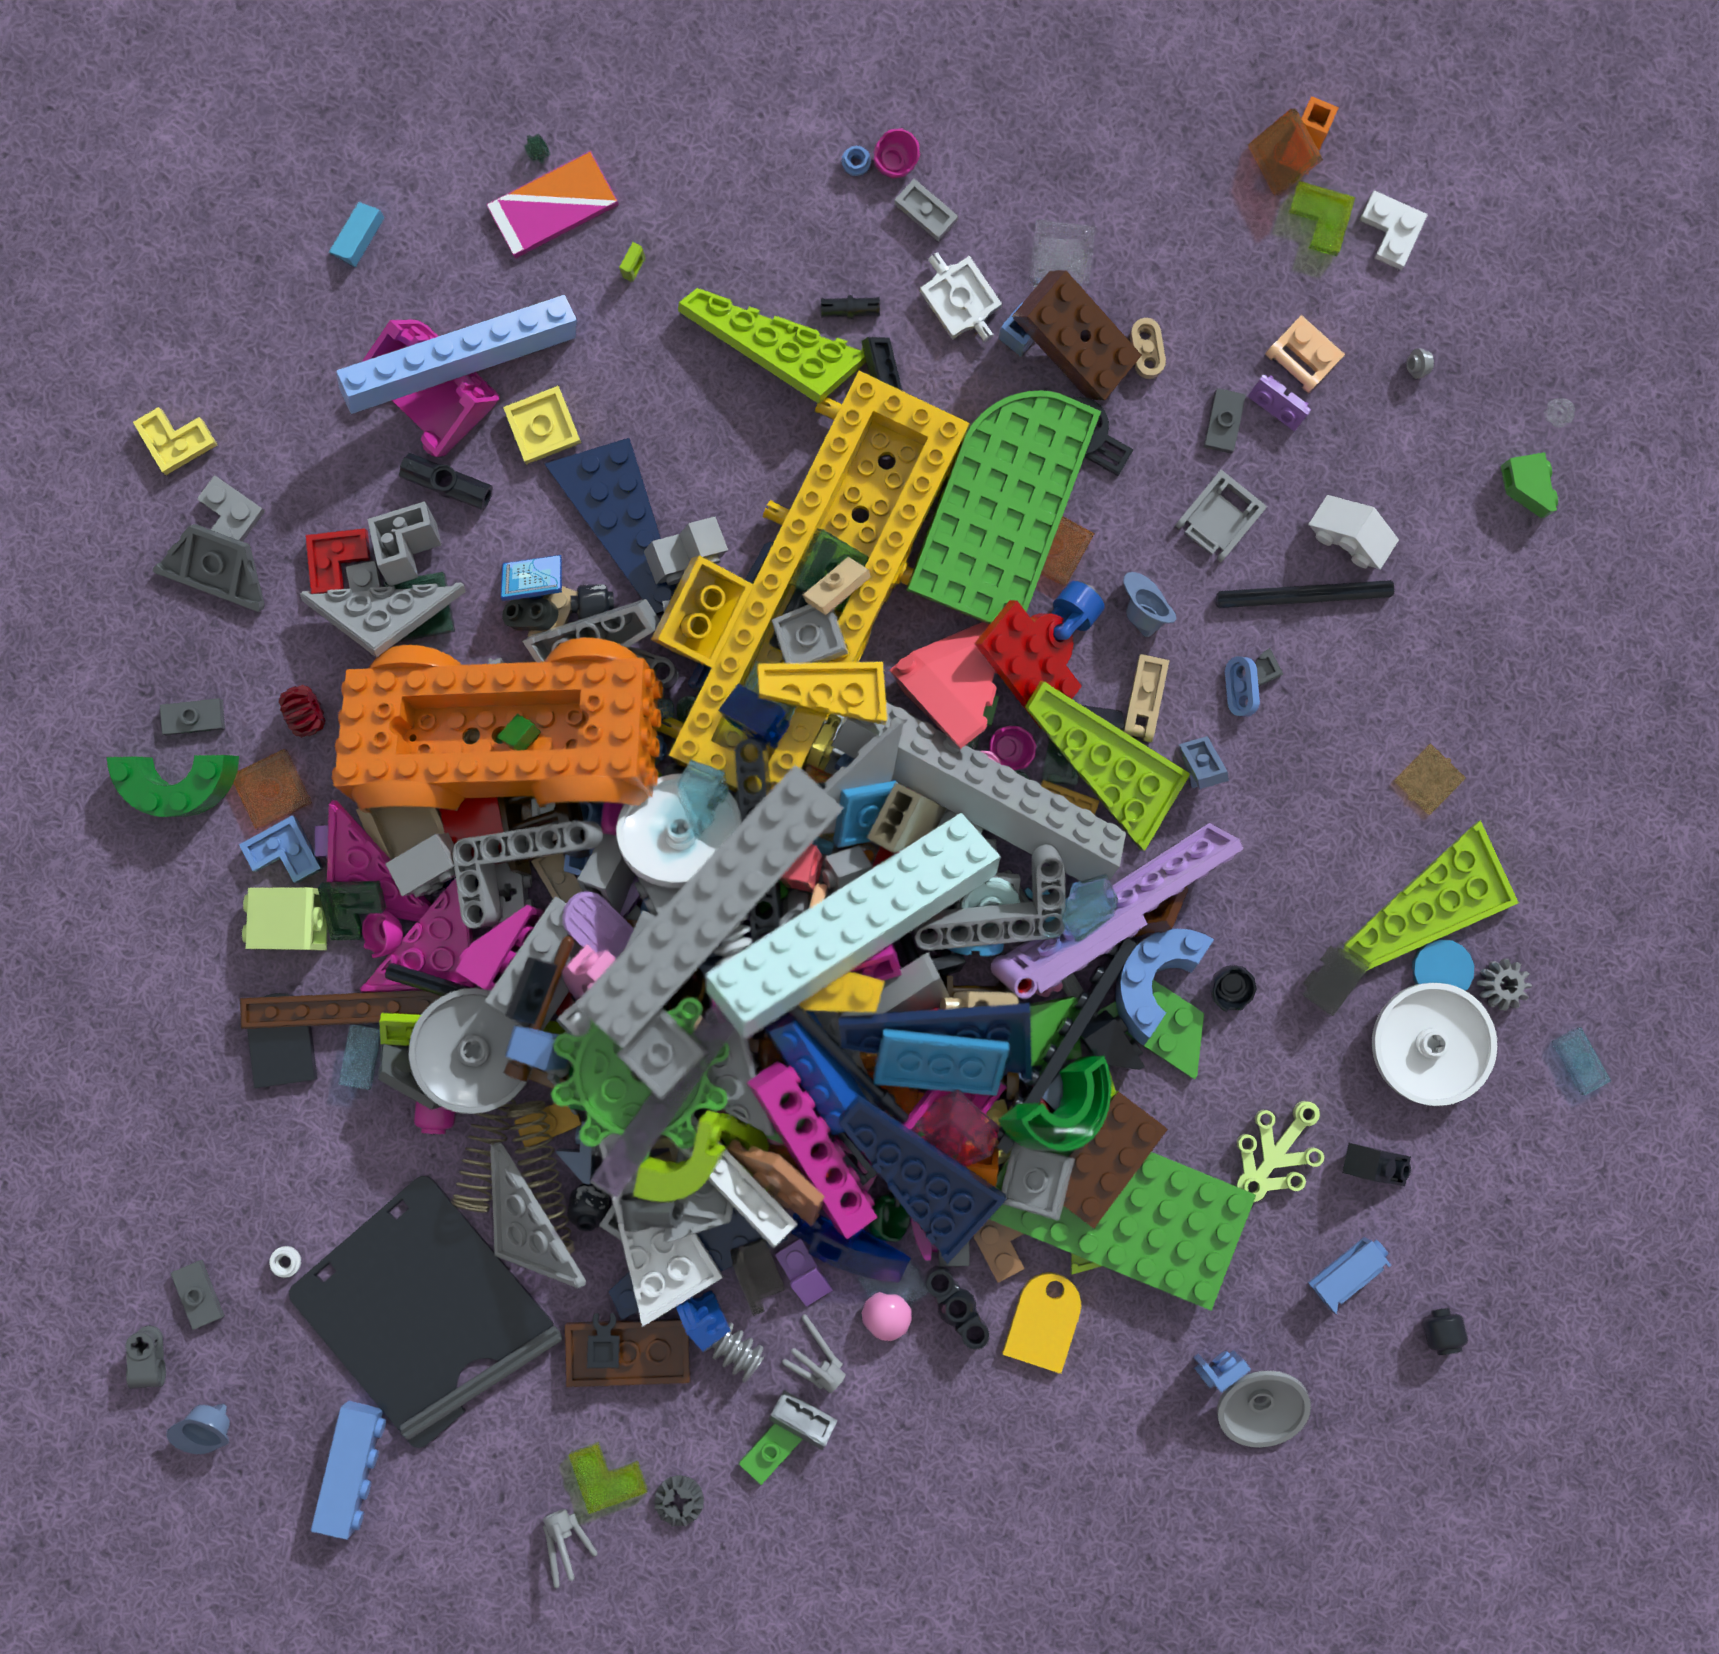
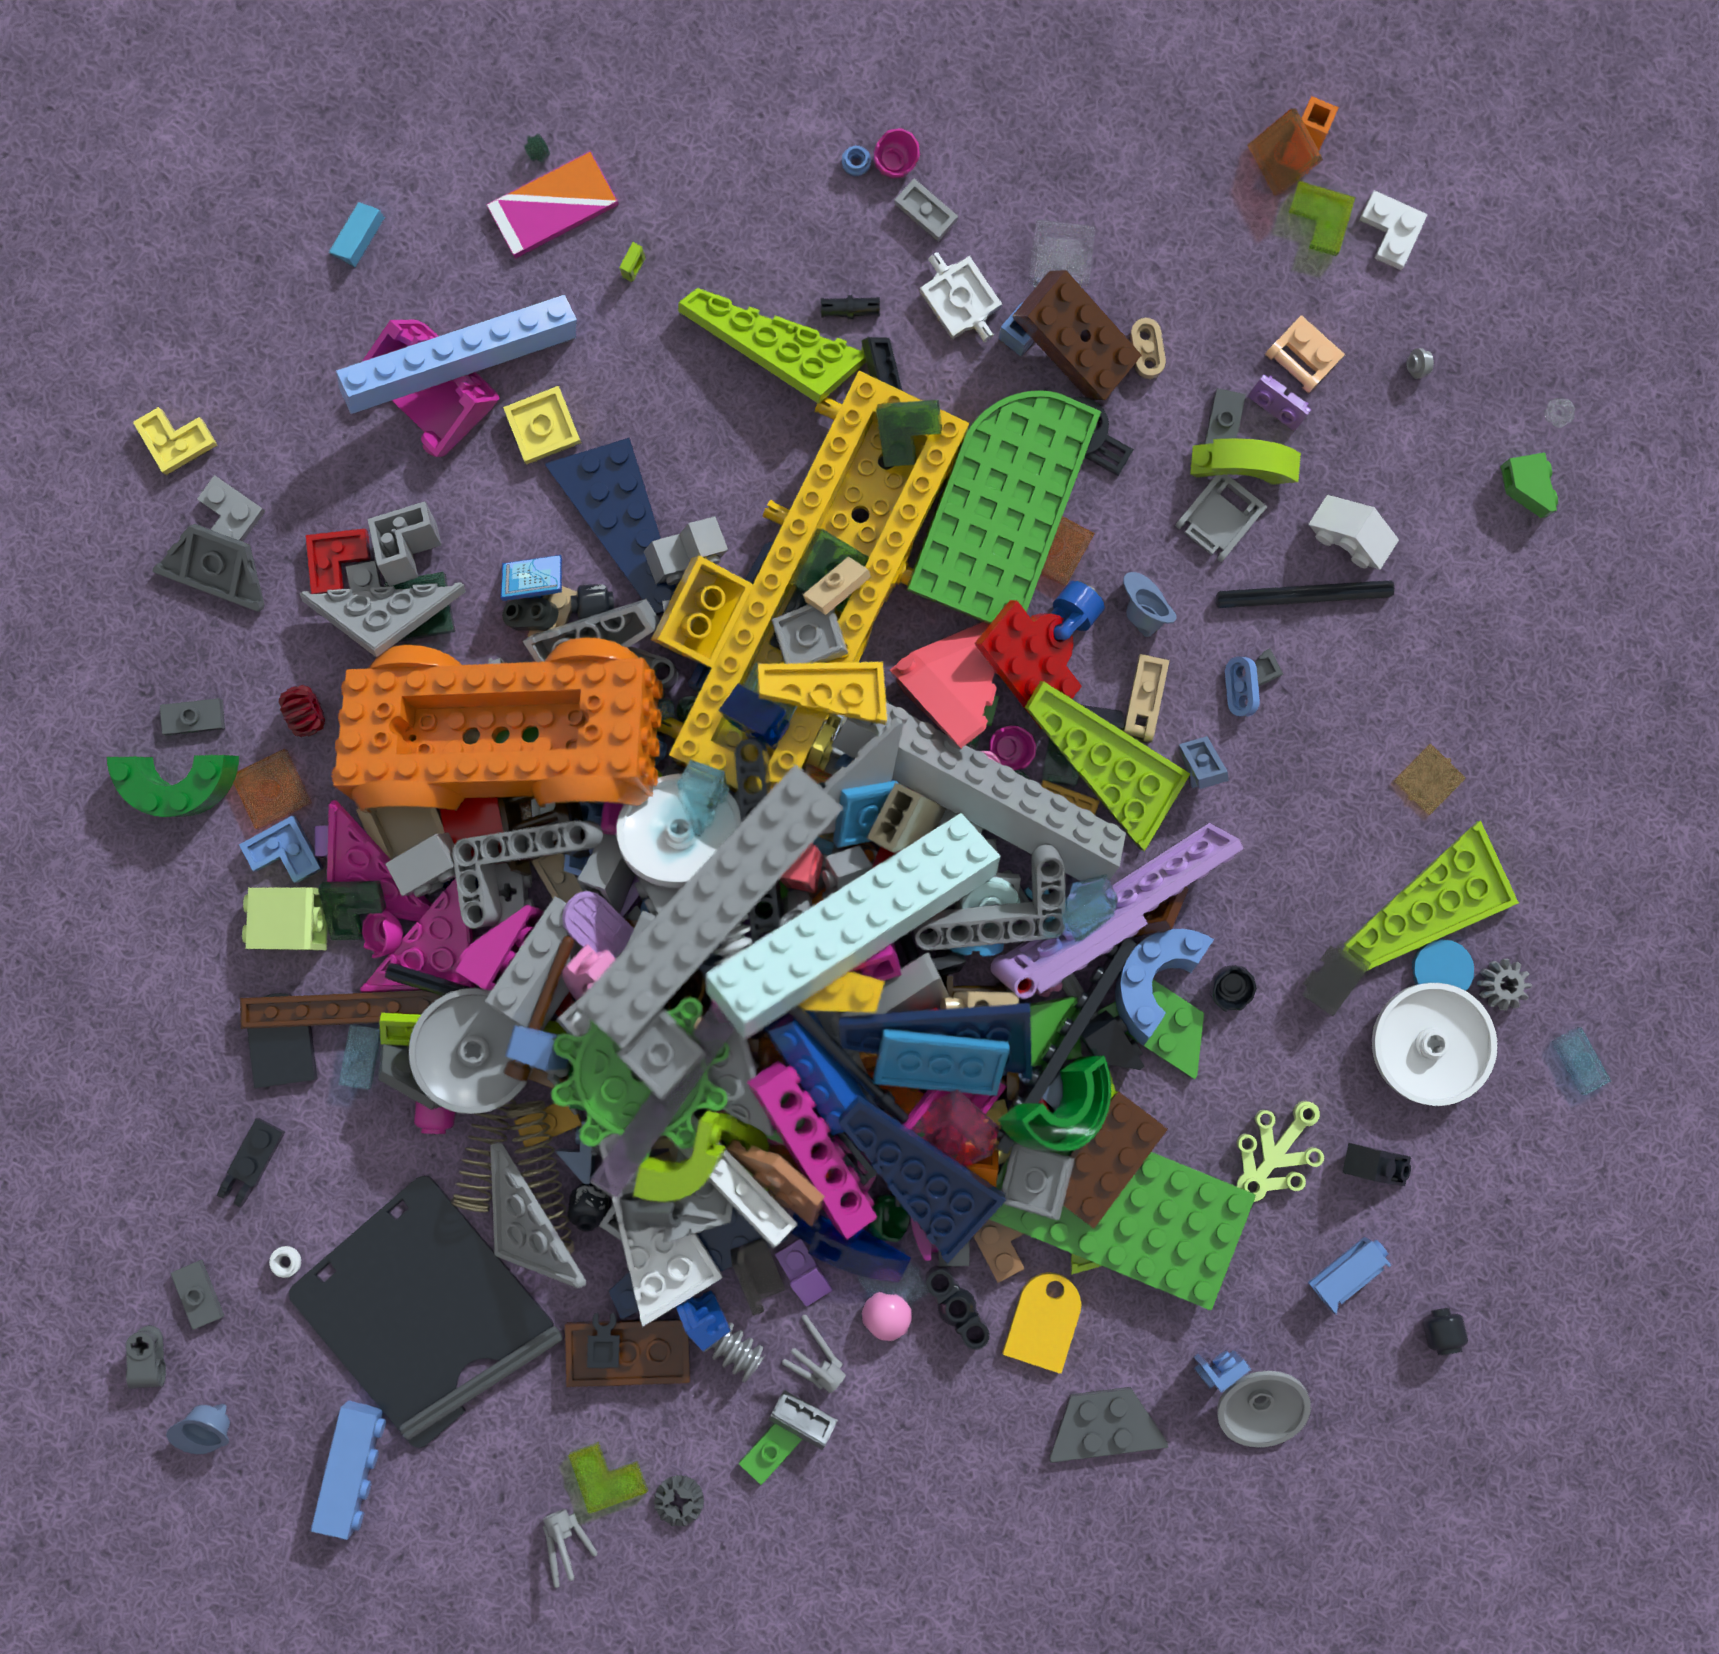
(251, 1159): none -> black hinge
(430, 474): black piece -> none
(519, 733): green slope -> none
(531, 990): black plate -> none
(819, 894): light nougat tile -> none
(900, 423): none -> clear green plate
(1105, 1425): none -> dark grey wing
(1247, 457): none -> lime arch

